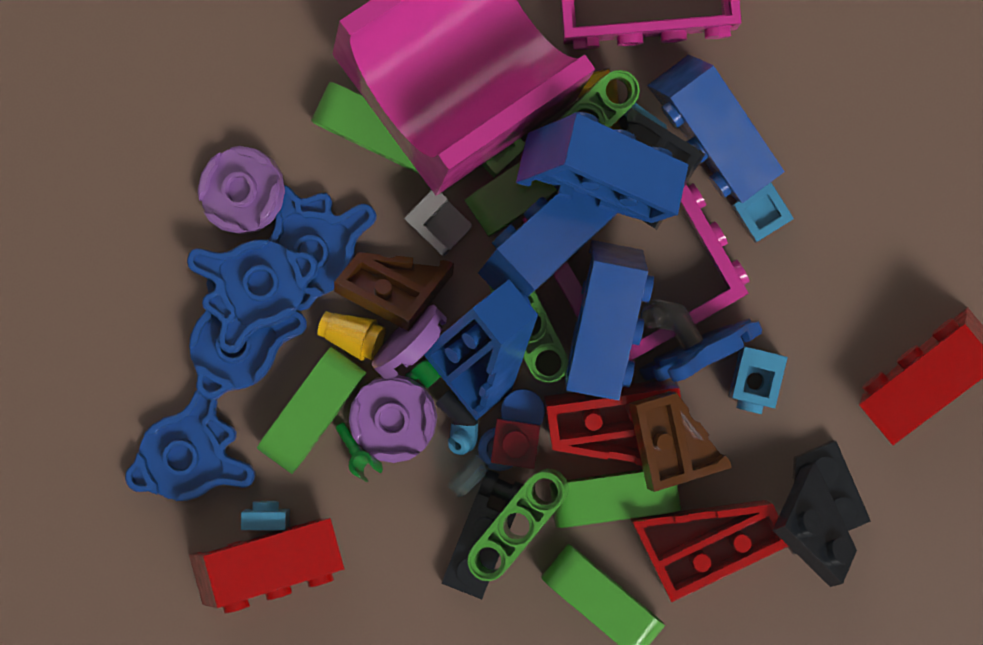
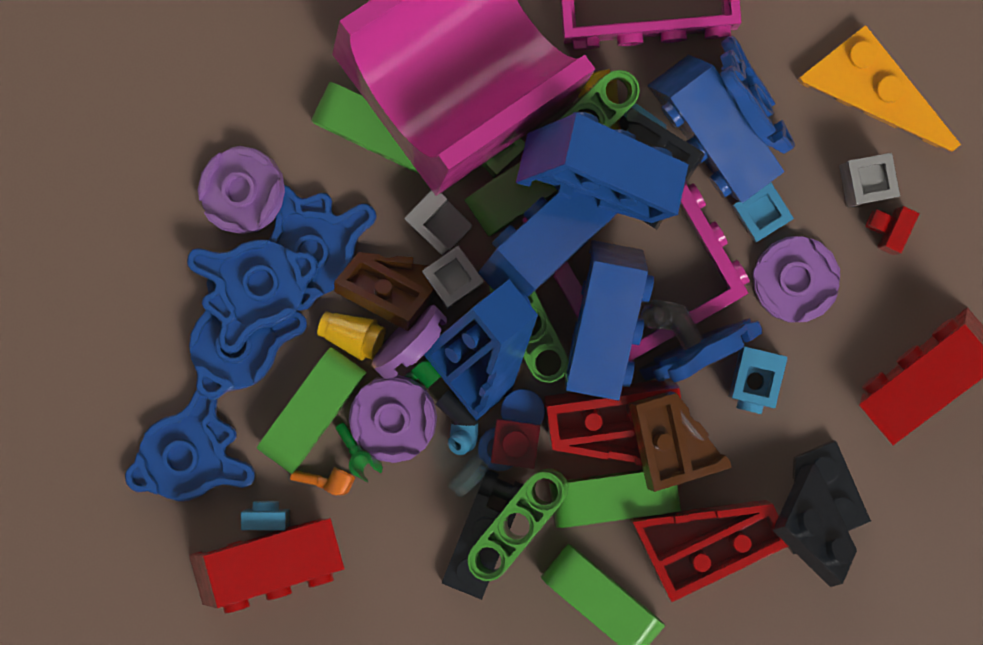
(337, 484): none -> orange hand
(453, 277): none -> light grey panel
(752, 97): none -> blue tile
(796, 279): none -> medium lavender tile
(869, 79): none -> light orange wing
(869, 179): none -> light grey panel
(894, 228): none -> red tile

